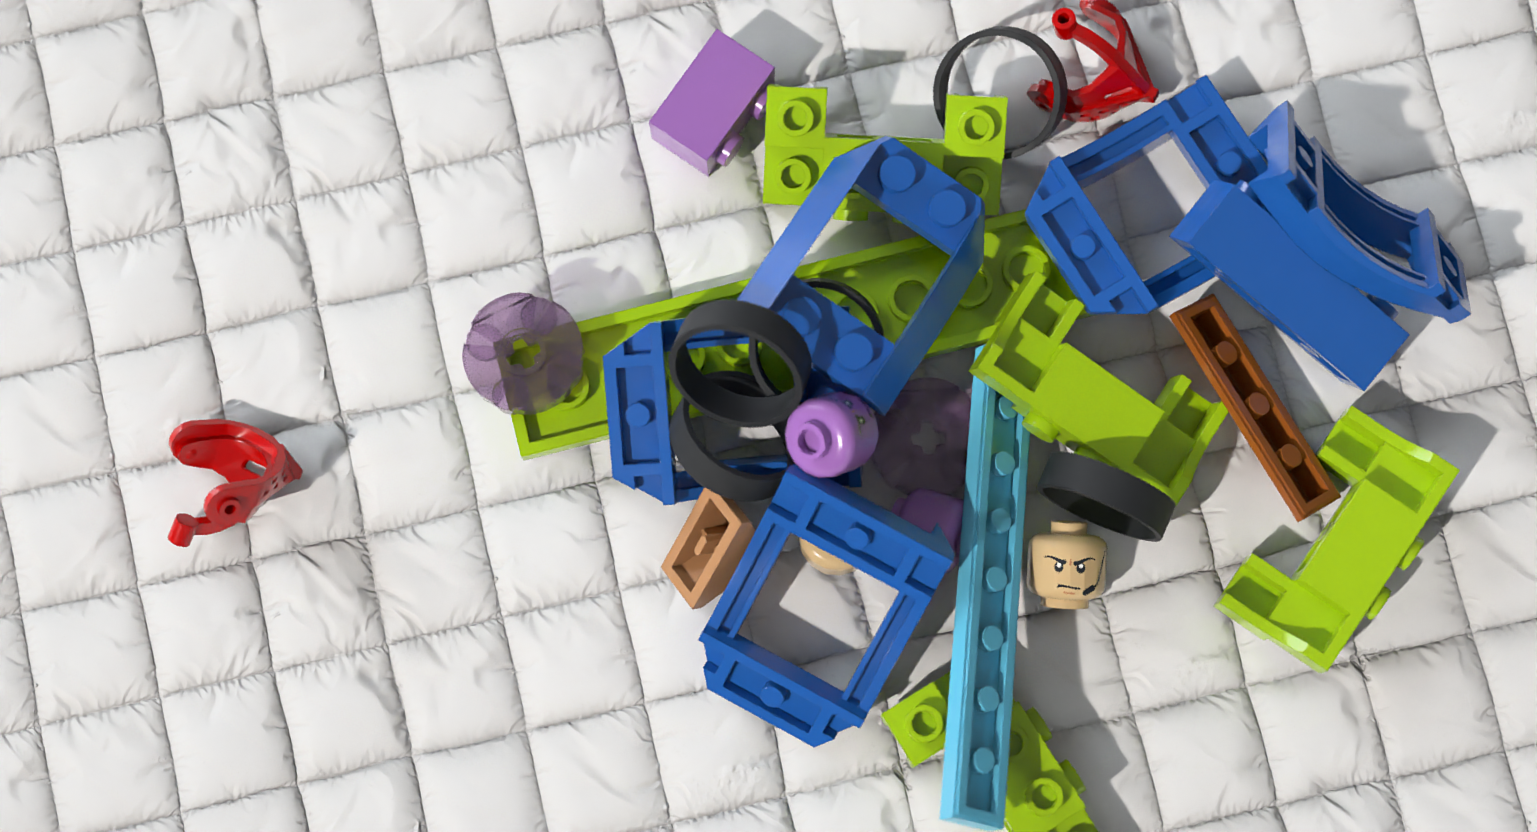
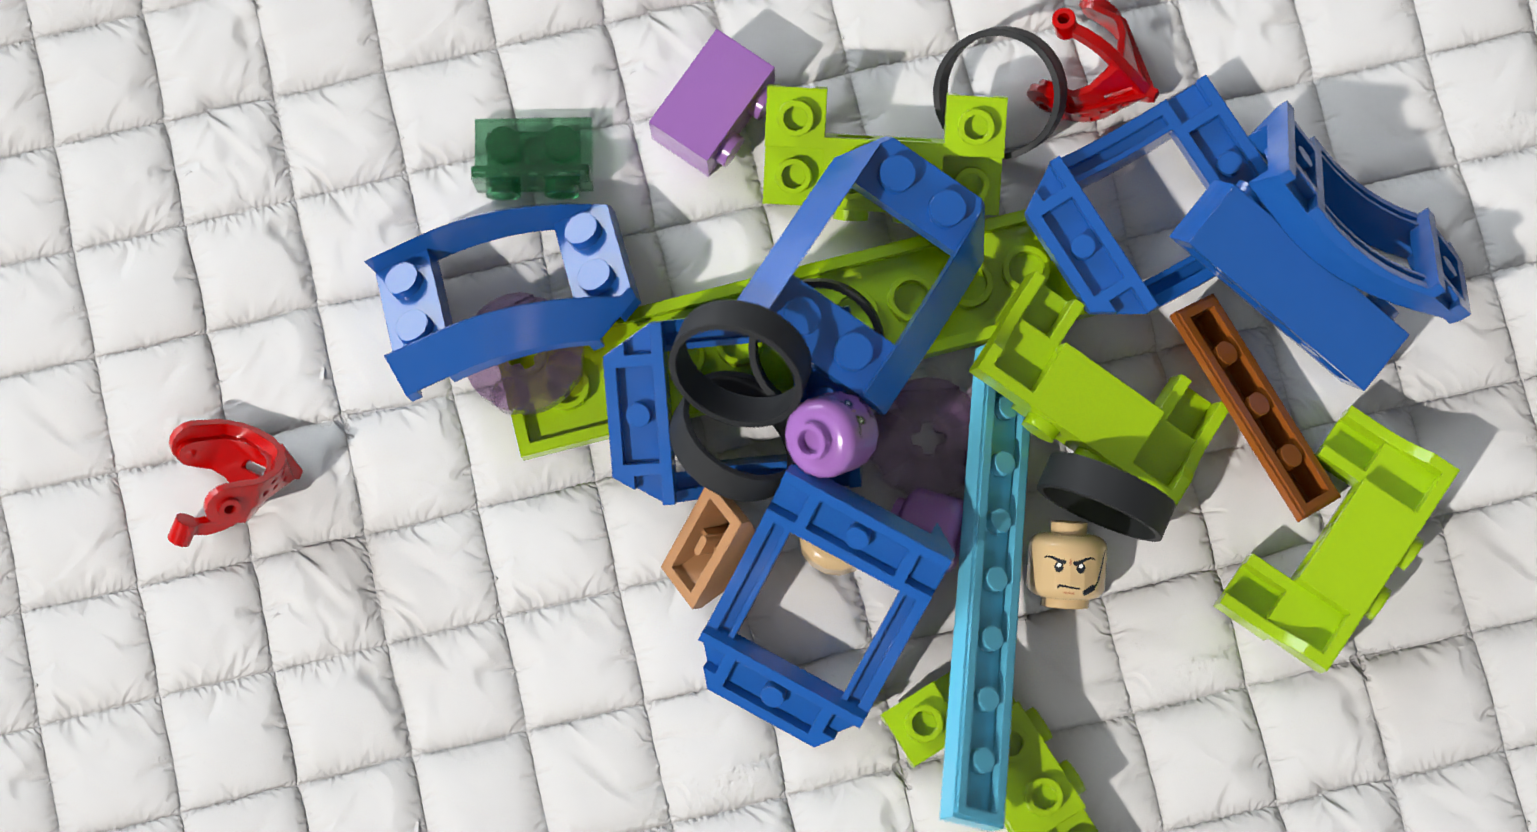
(418, 313): none -> blue wedge
(533, 157): none -> clear green bracket

